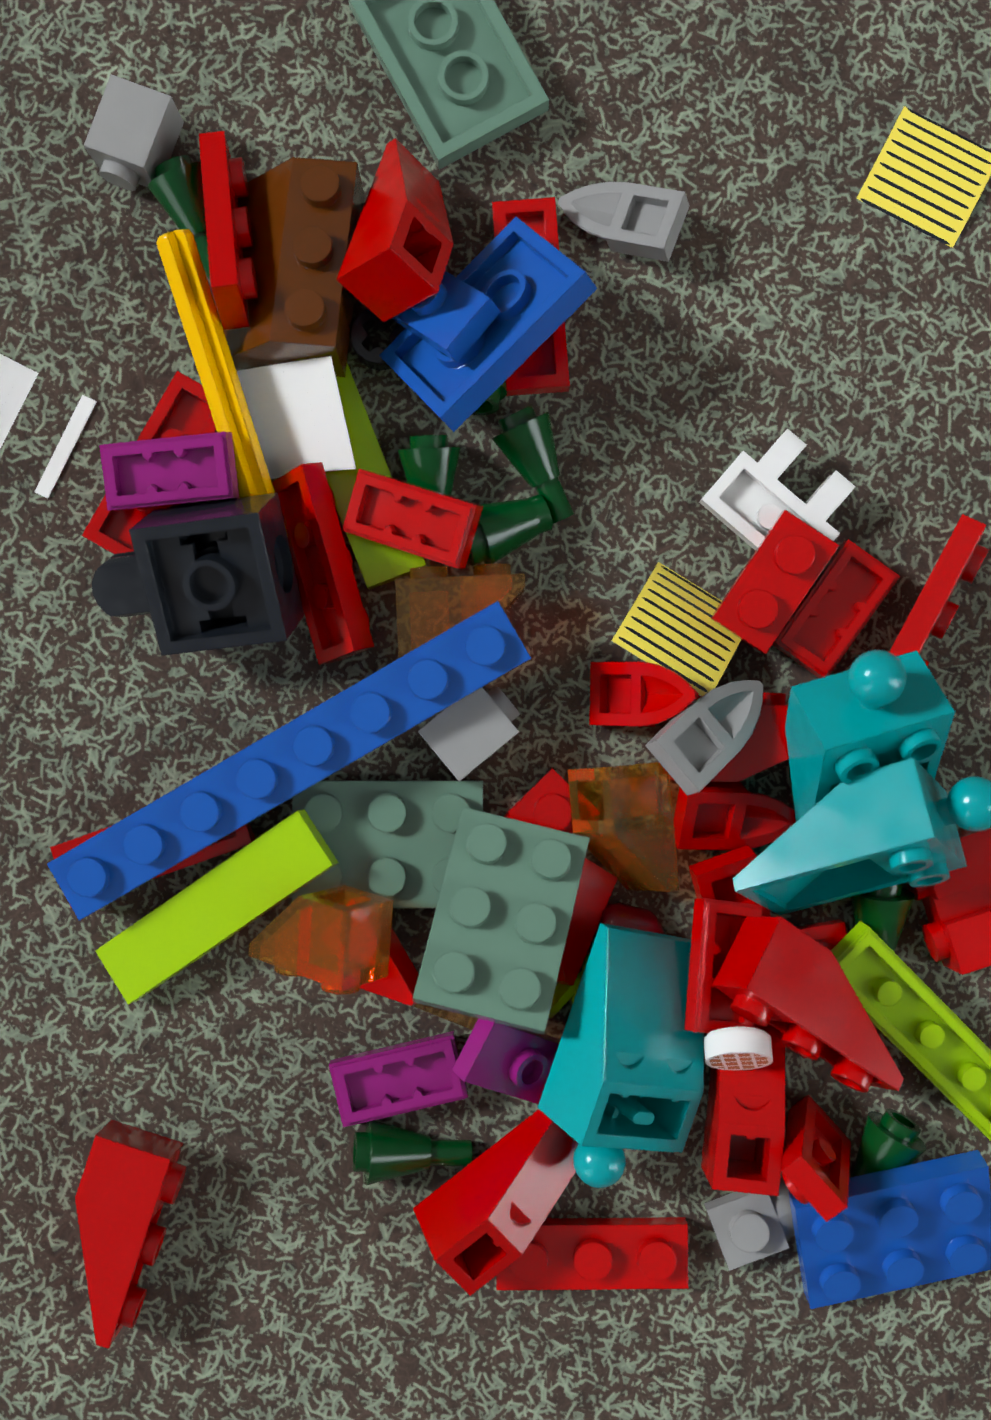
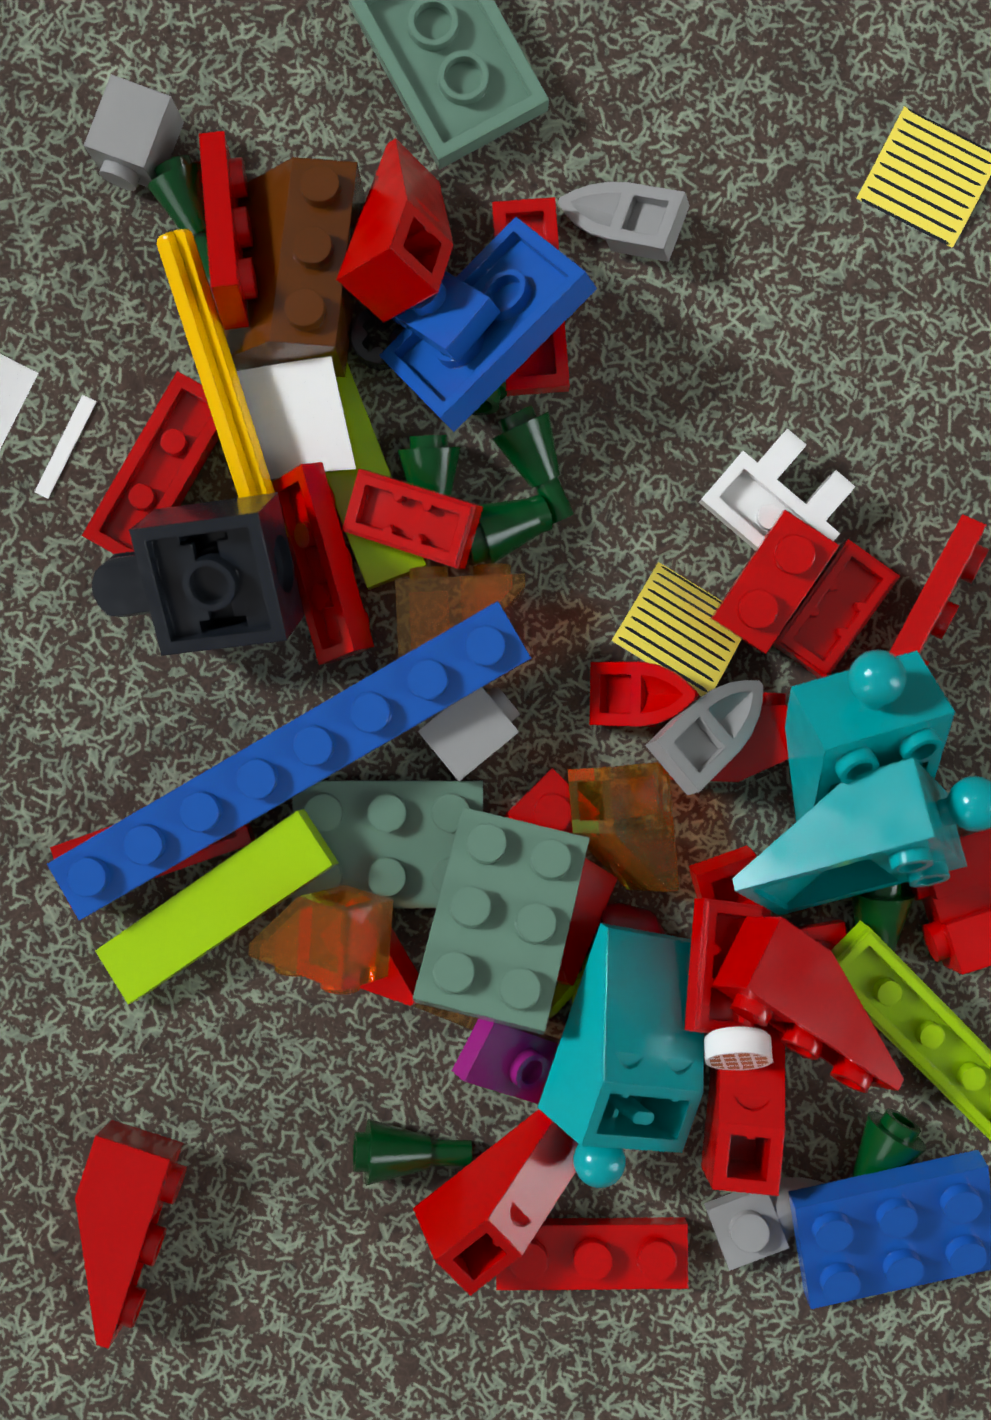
(169, 471): magenta plate -> none
(397, 1079): magenta plate -> none
(728, 818): red plate -> none
(816, 1159): red plate -> none

